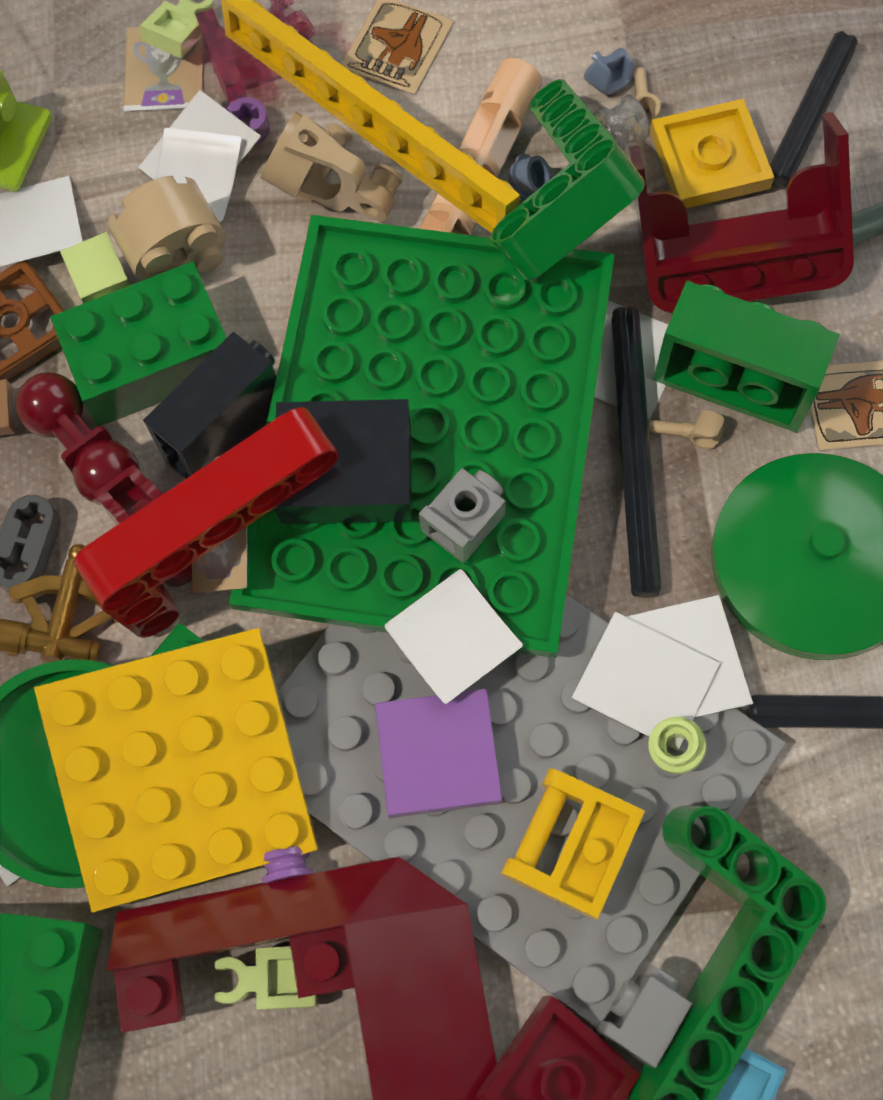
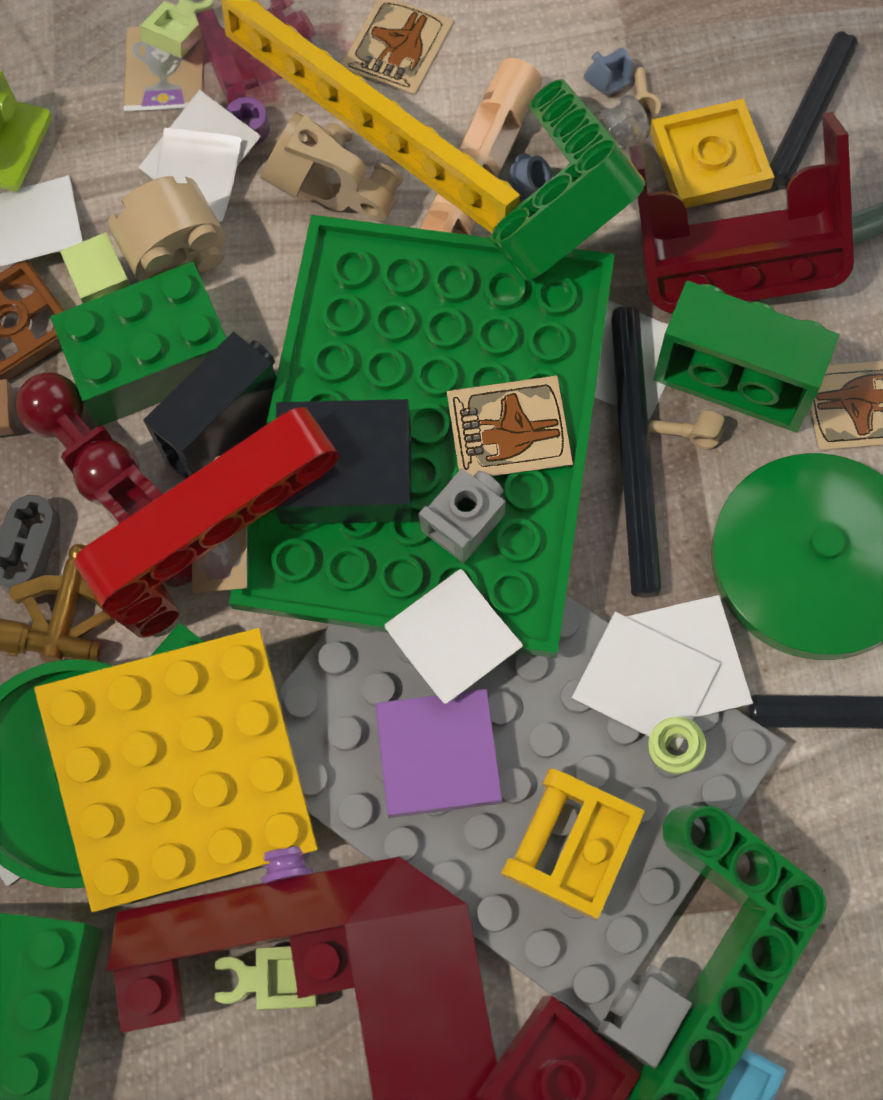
(510, 427): none -> sticker

